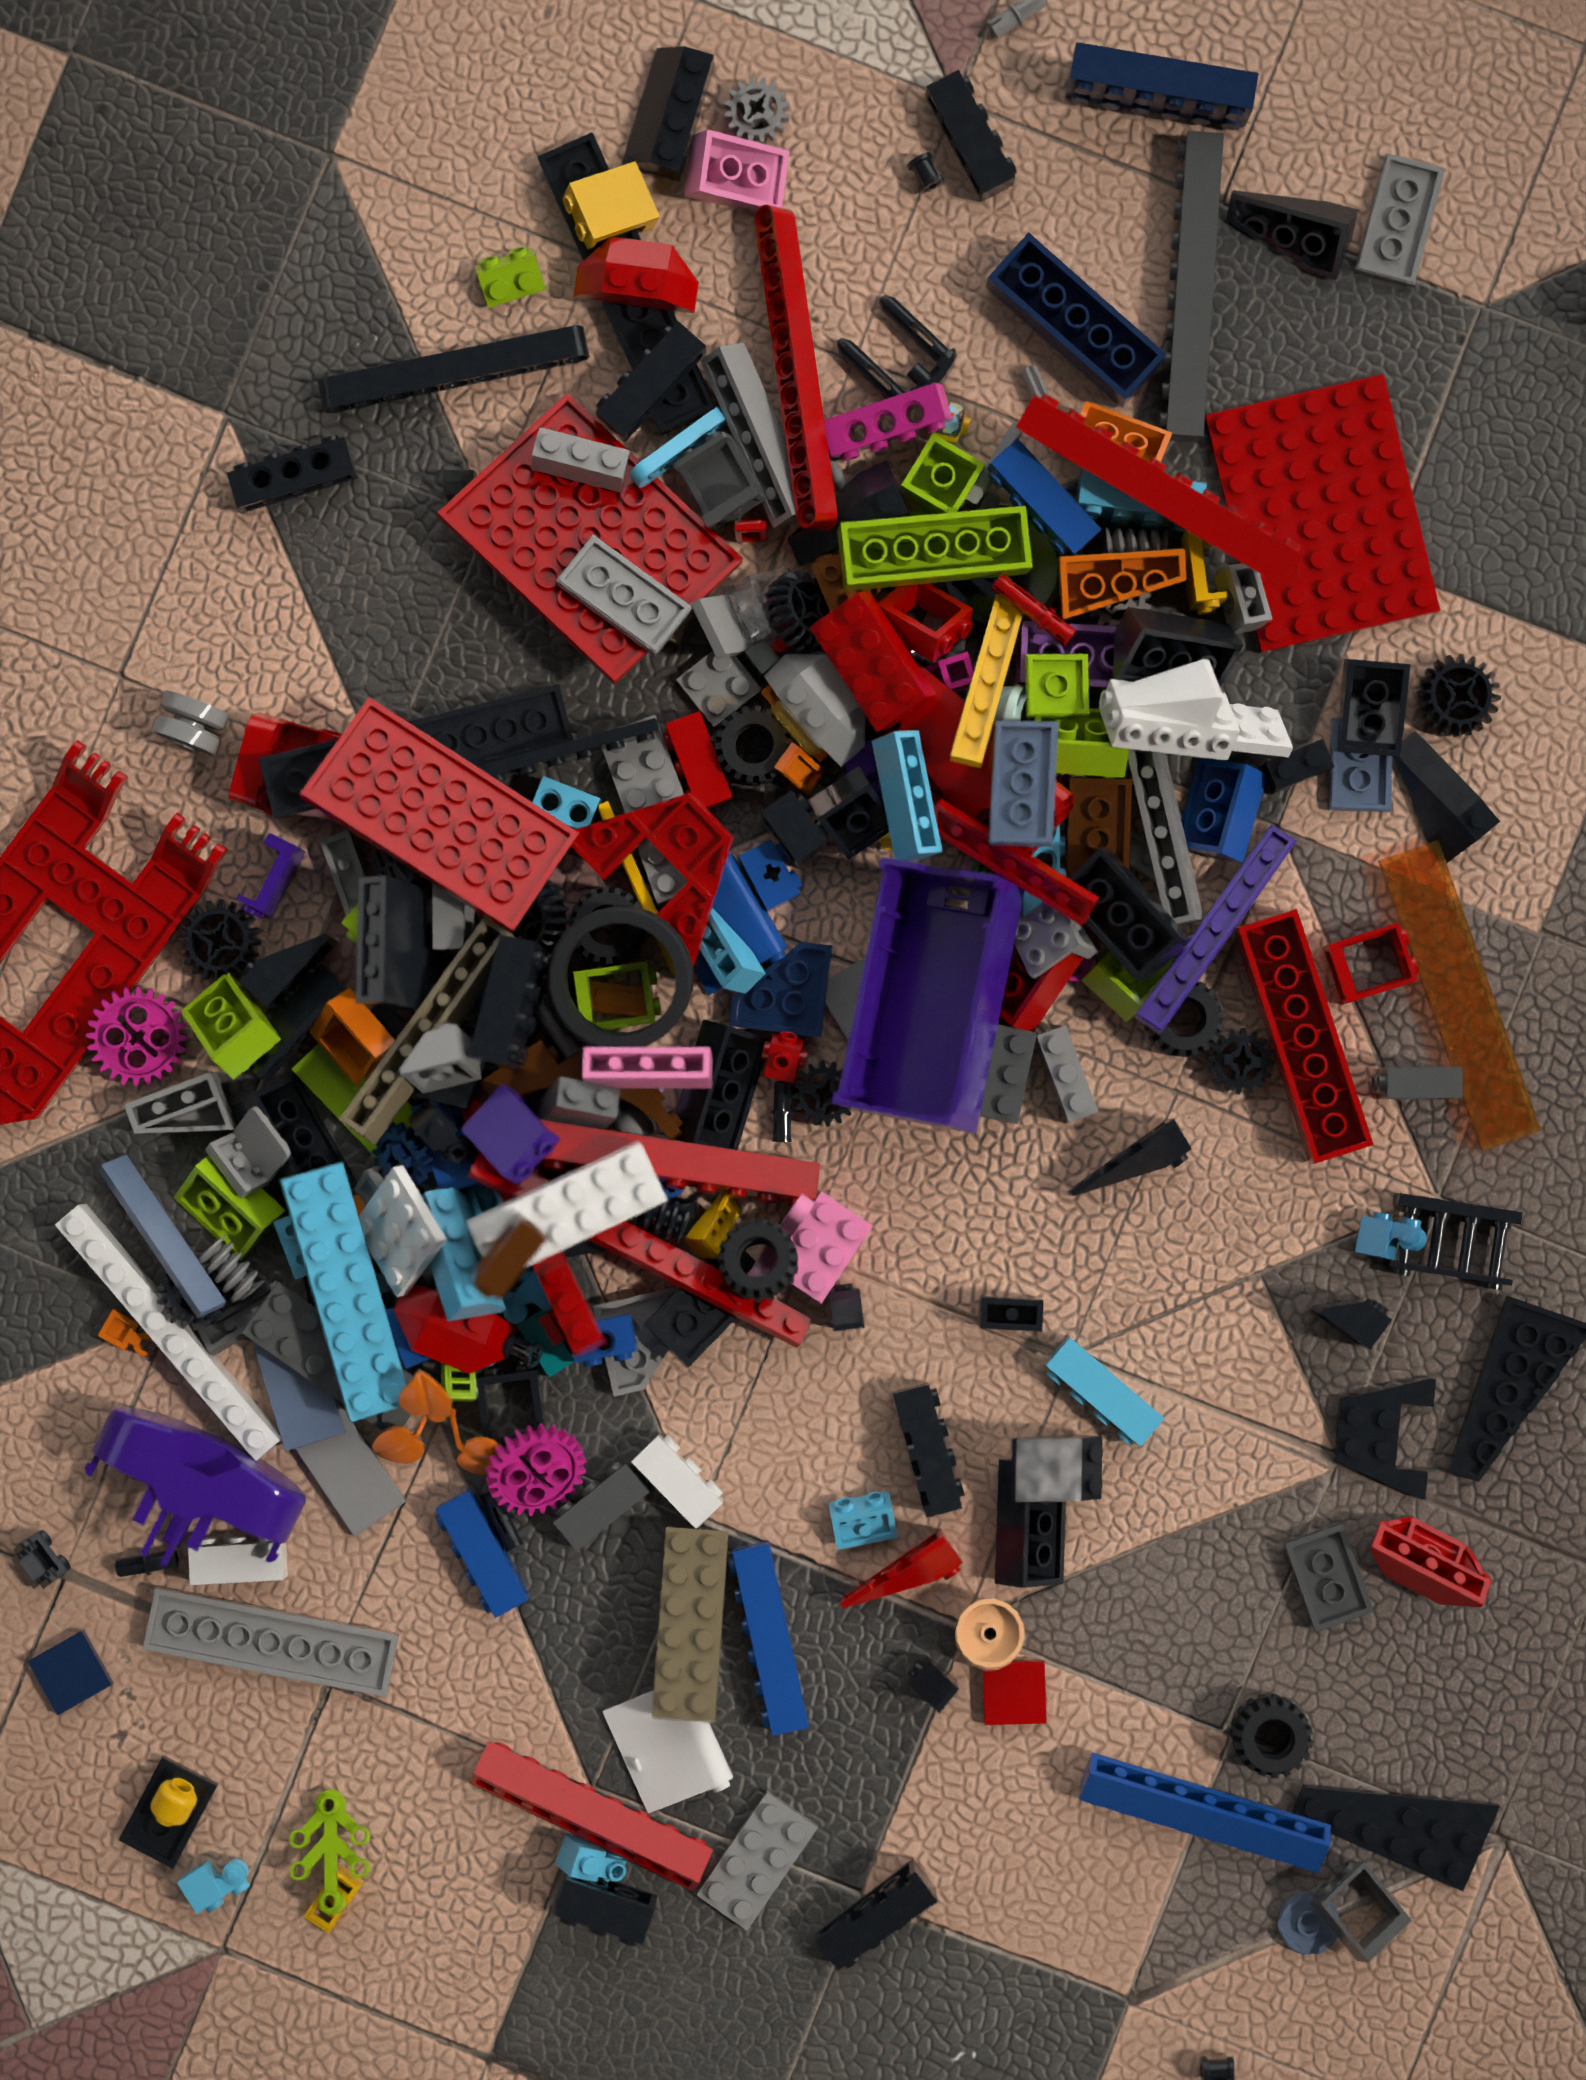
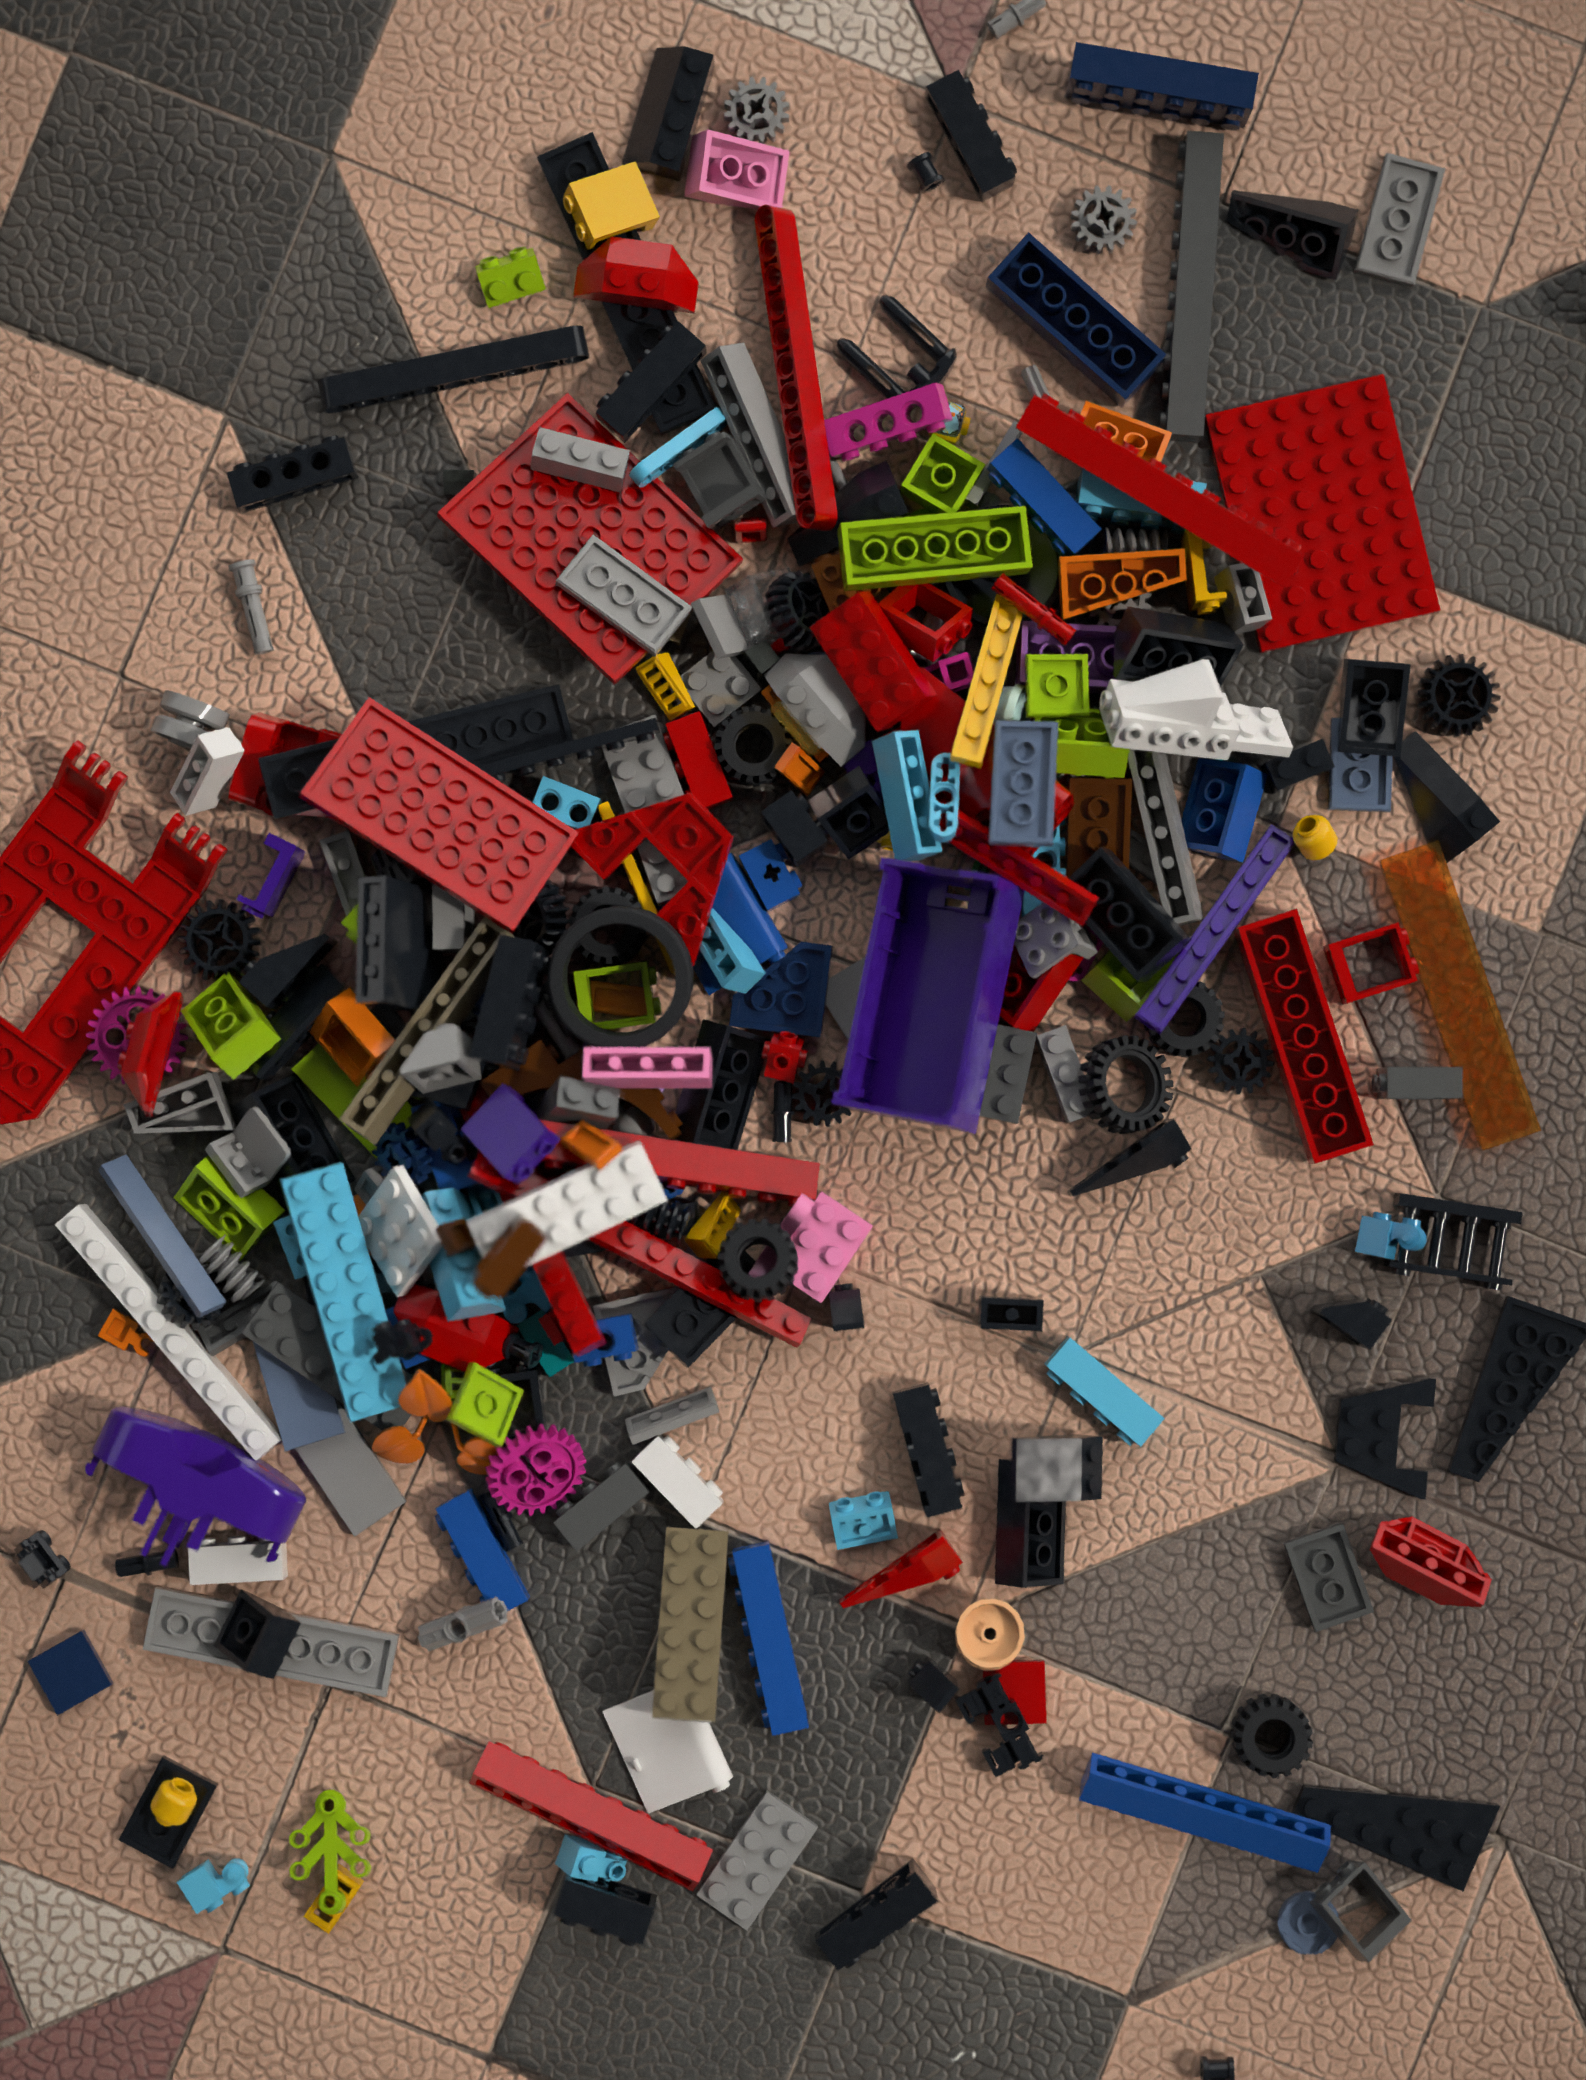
(149, 1049): none -> red wedge
(207, 771): none -> white brick
(249, 592): none -> light grey pin
(257, 1635): none -> black slope
(400, 1340): none -> black piece
(456, 1237): none -> reddish brown tile
(474, 1618): none -> light grey piece
(485, 1404): none -> lime tile
(591, 1144): none -> orange tile
(658, 690): none -> yellow slope
(671, 1415): none -> light grey tile
(951, 808): none -> medium azure beam
(994, 1697): none -> black piece
(1096, 1089): none -> black tyre
(1115, 215): none -> light grey gear
(1314, 837): none -> yellow head

